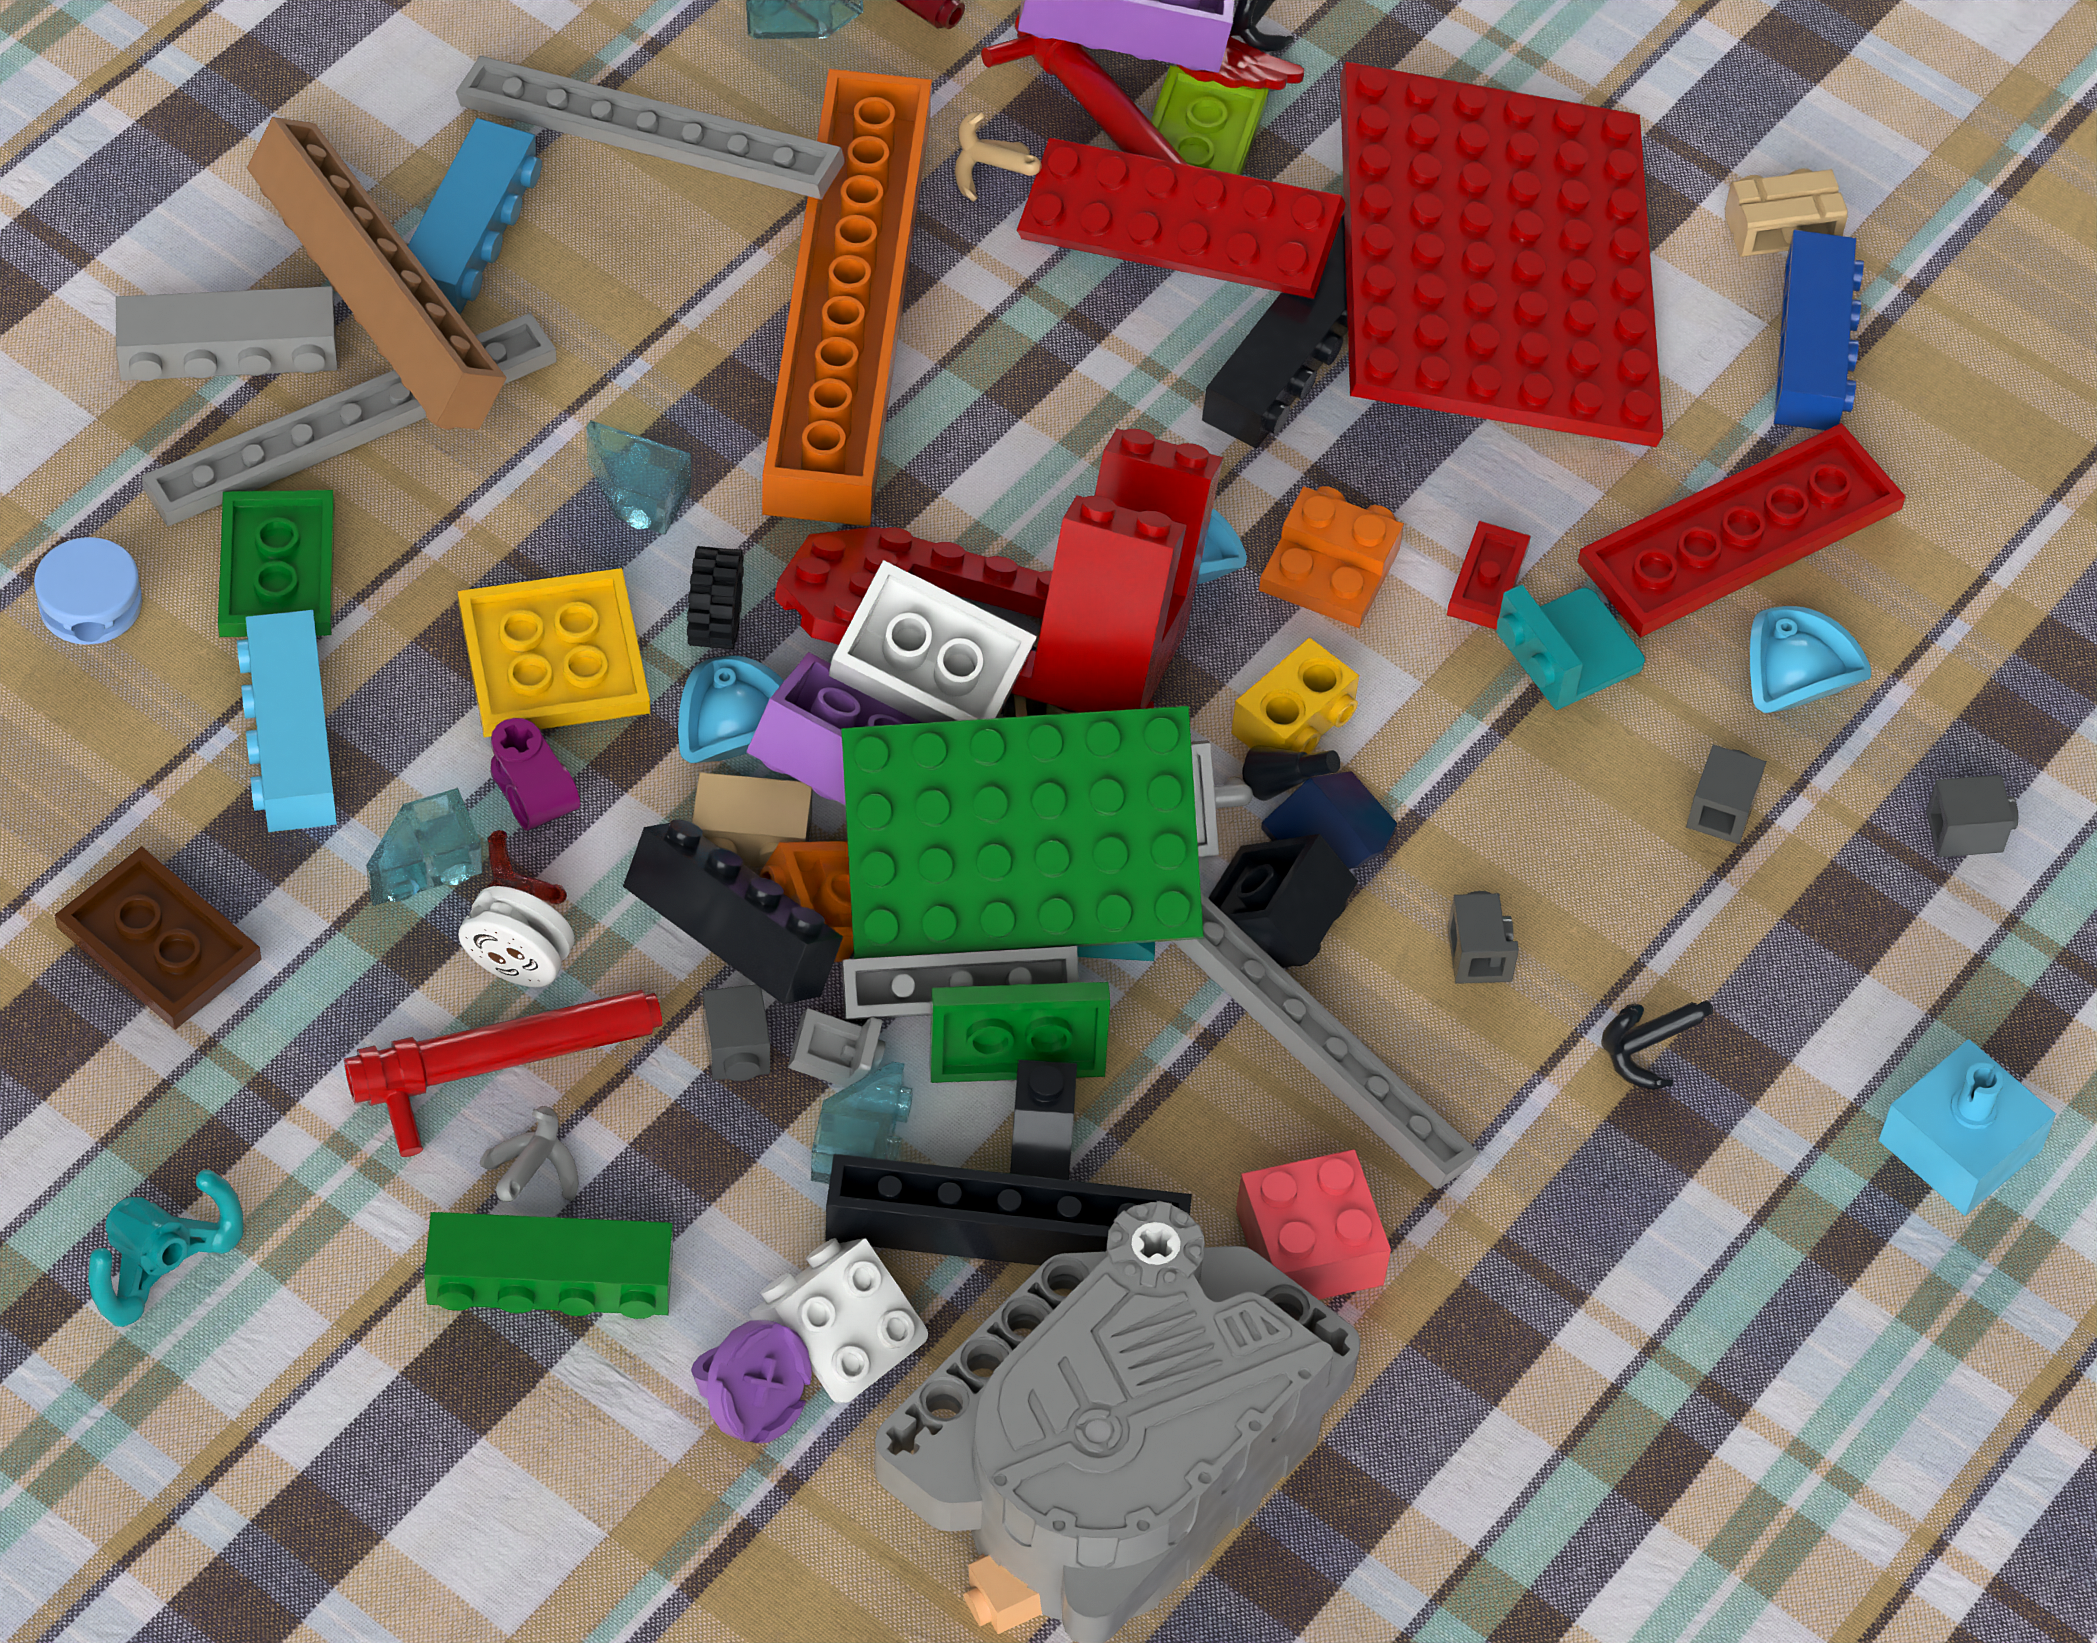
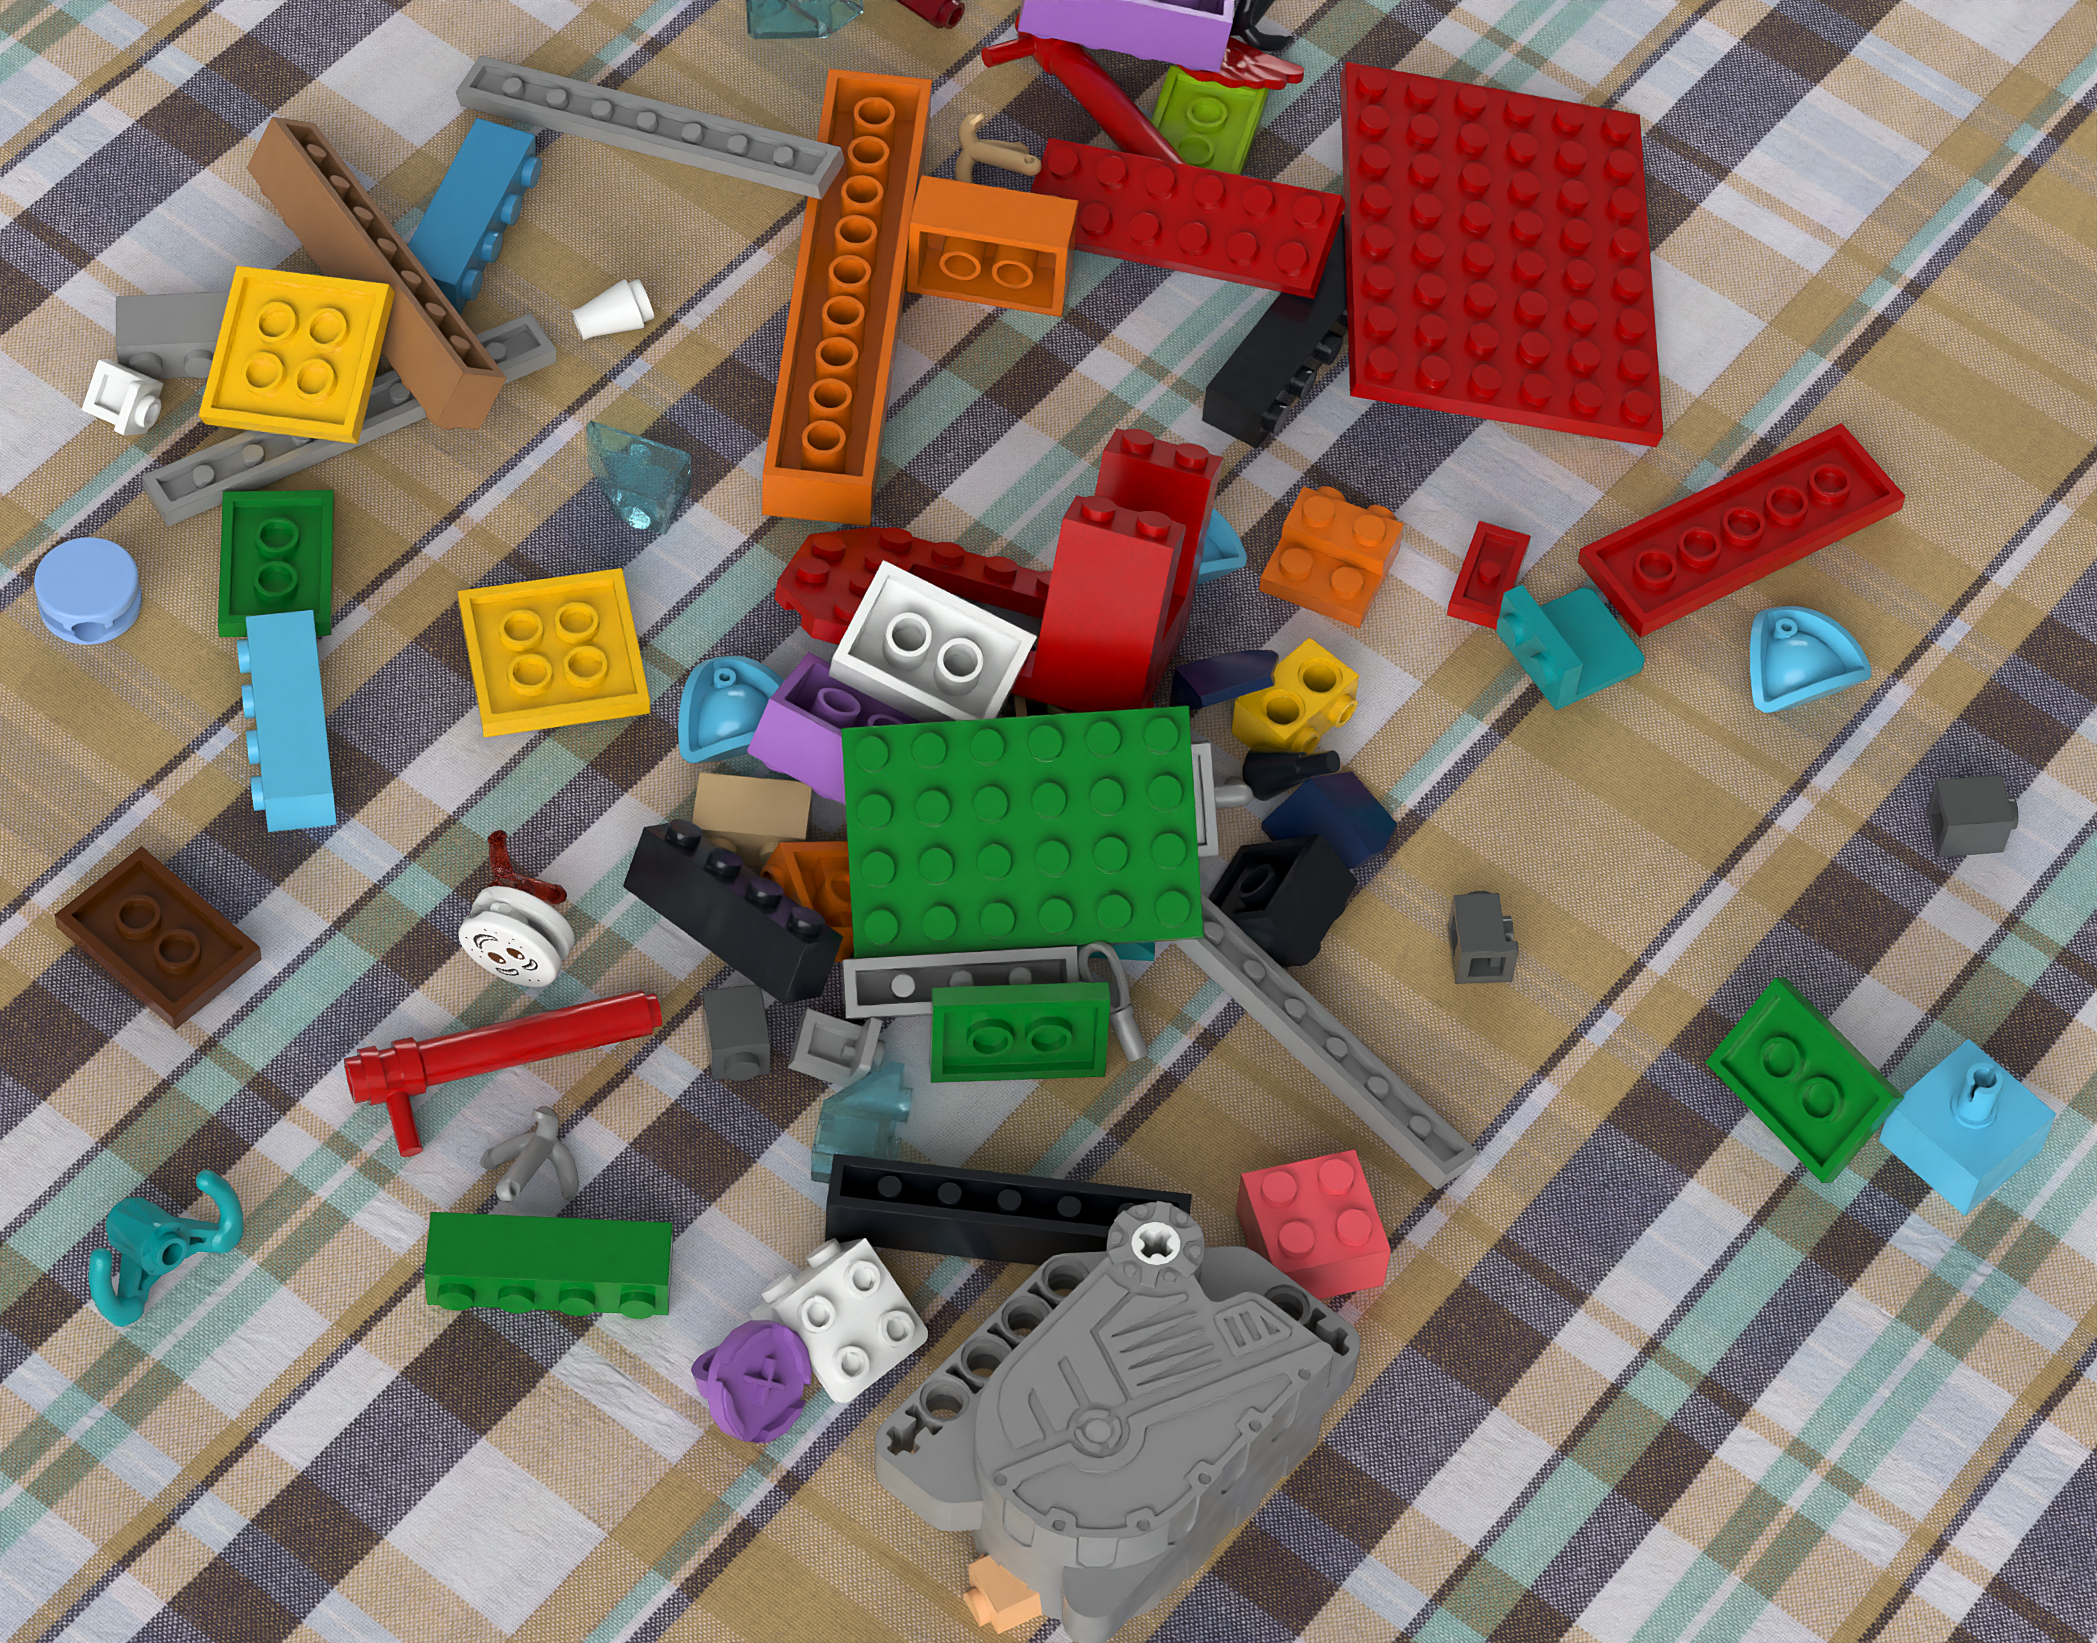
(123, 398): none -> white bracket
(297, 354): none -> yellow plate
(424, 849): clear light blue slope -> none
(530, 774): magenta piece -> none
(614, 311): none -> white cone
(715, 597): black tyre -> none
(991, 245): none -> orange brick
(1043, 1119): black slope -> none
(1122, 1013): none -> light grey piece
(1222, 678): none -> dark blue slope
(1623, 1042): black piece -> none
(1726, 794): dark grey brick -> none
(1769, 209): tan brick -> none
(1804, 1079): none -> green plate
(1816, 331): blue brick -> none

